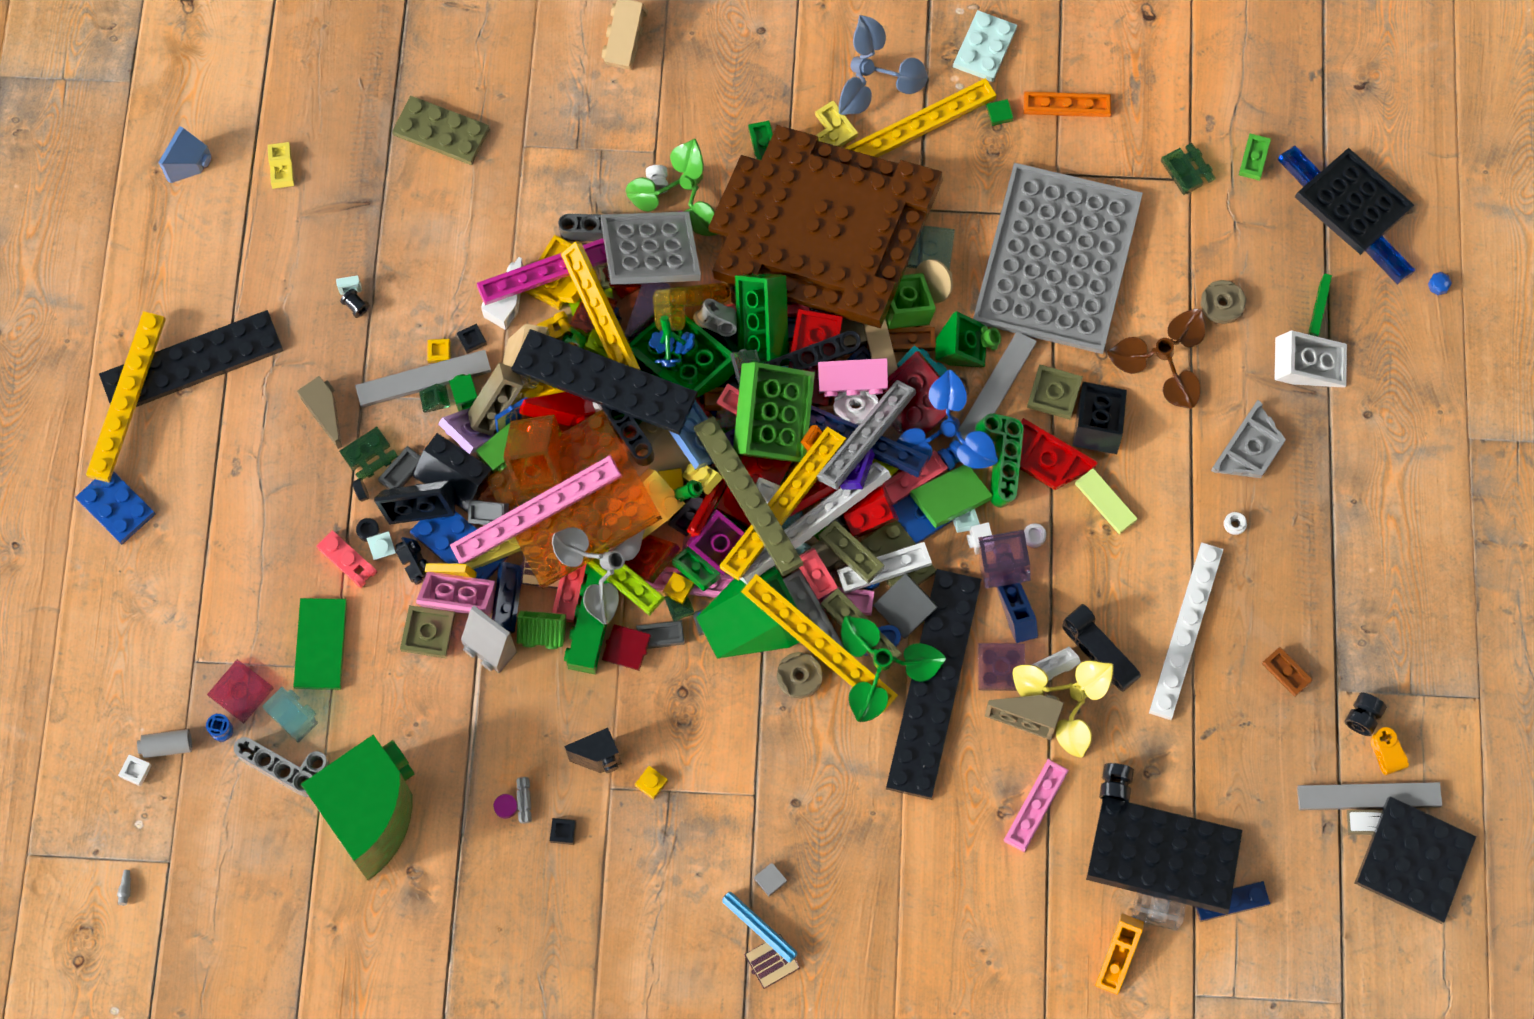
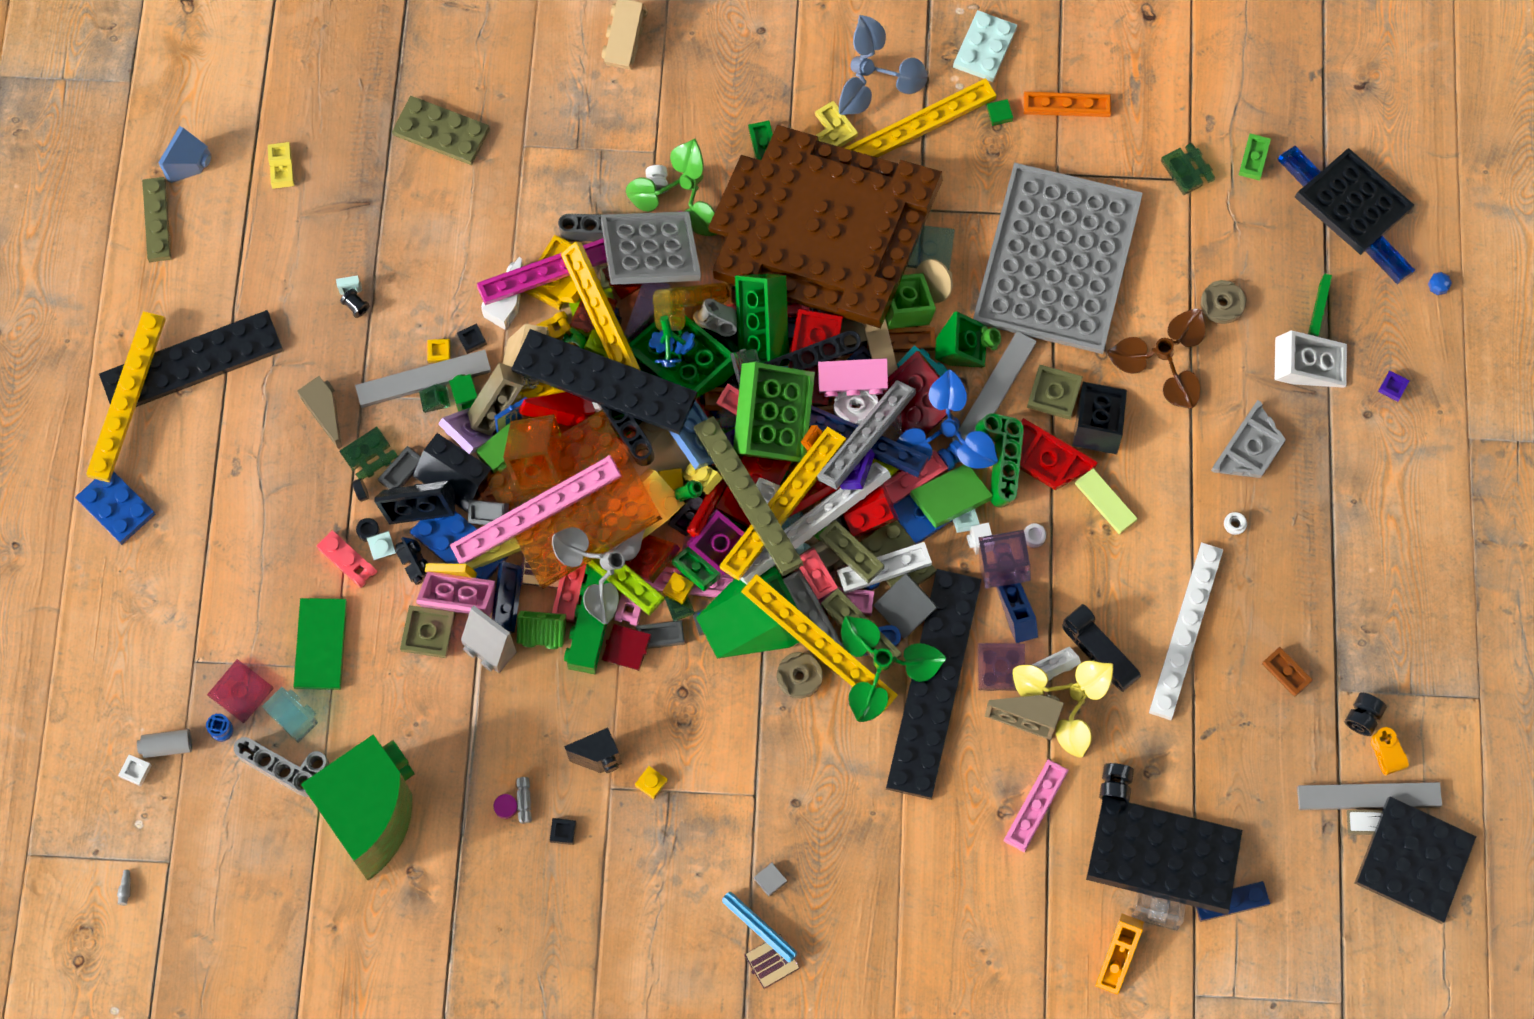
(156, 219): none -> olive plate
(621, 614): none -> bright pink plate
(1393, 386): none -> dark purple plate

